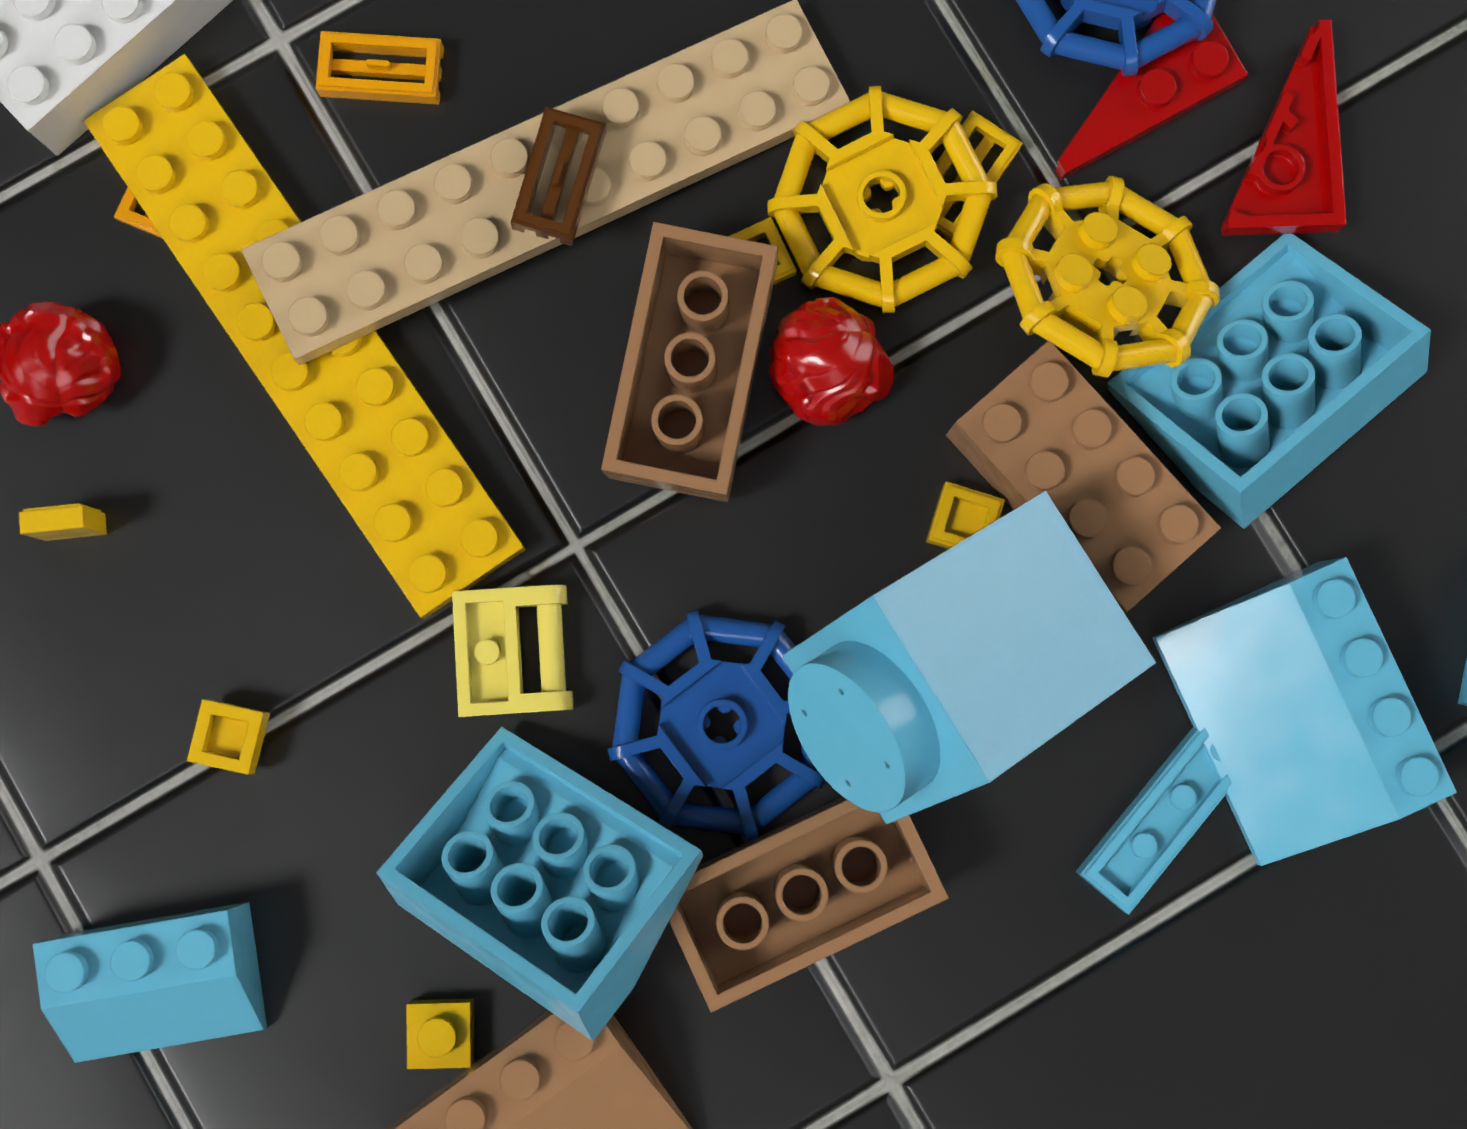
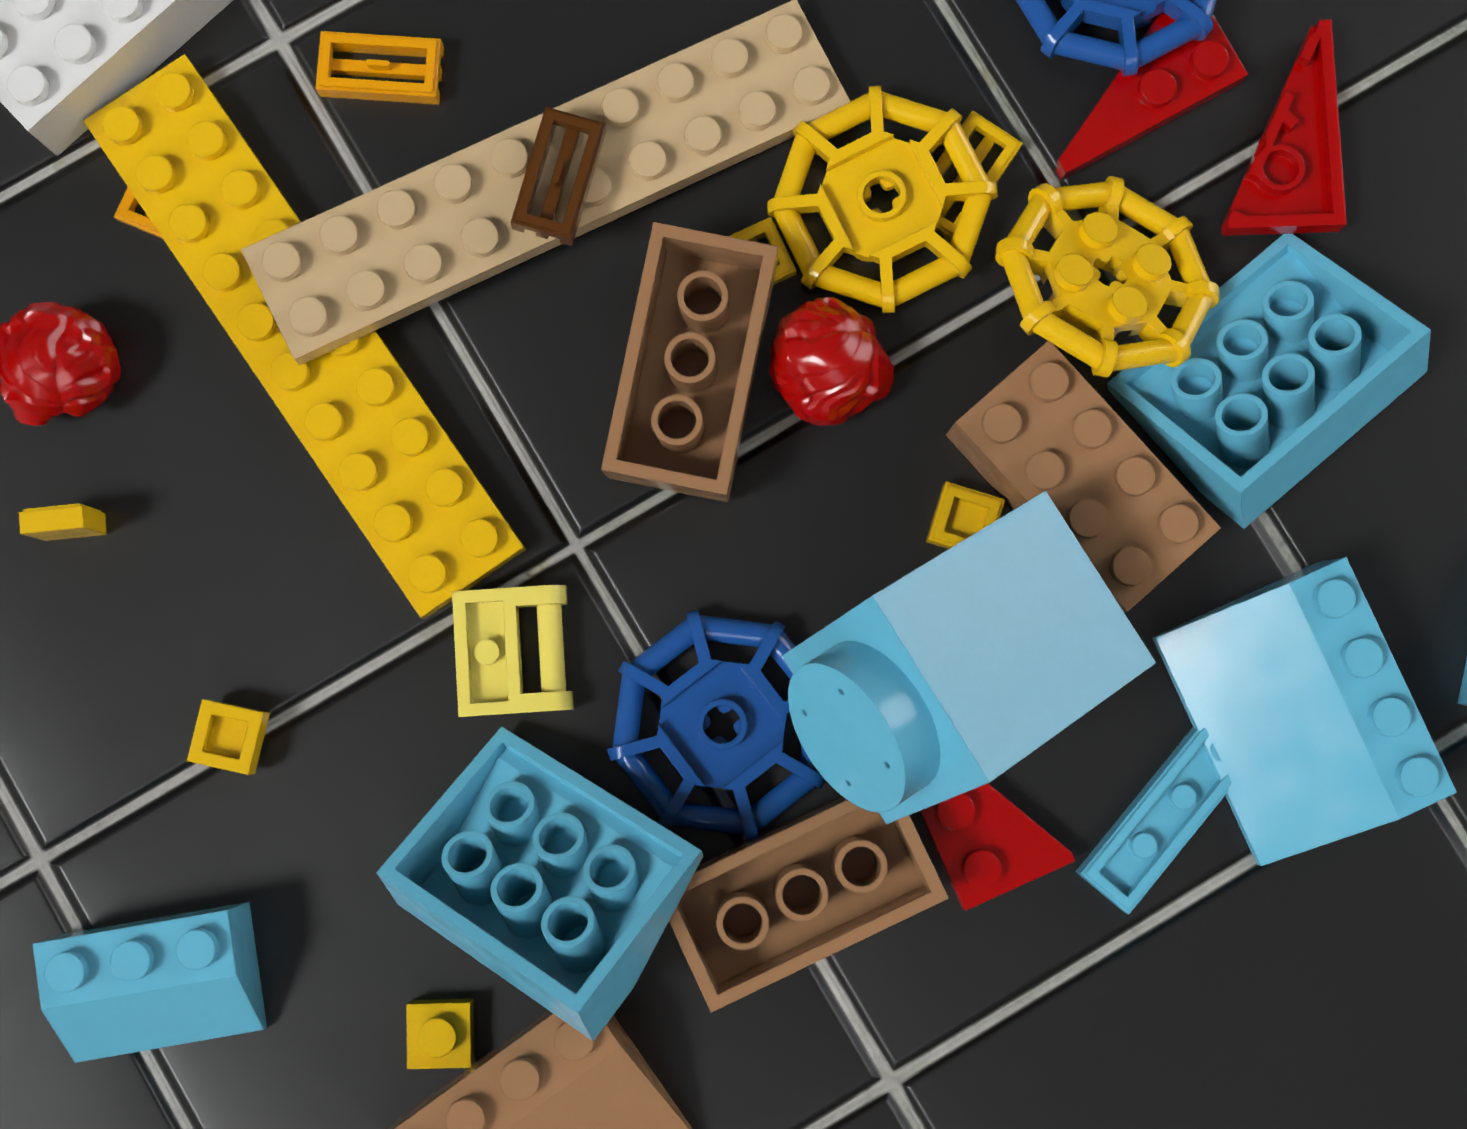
(990, 845): none -> red wing

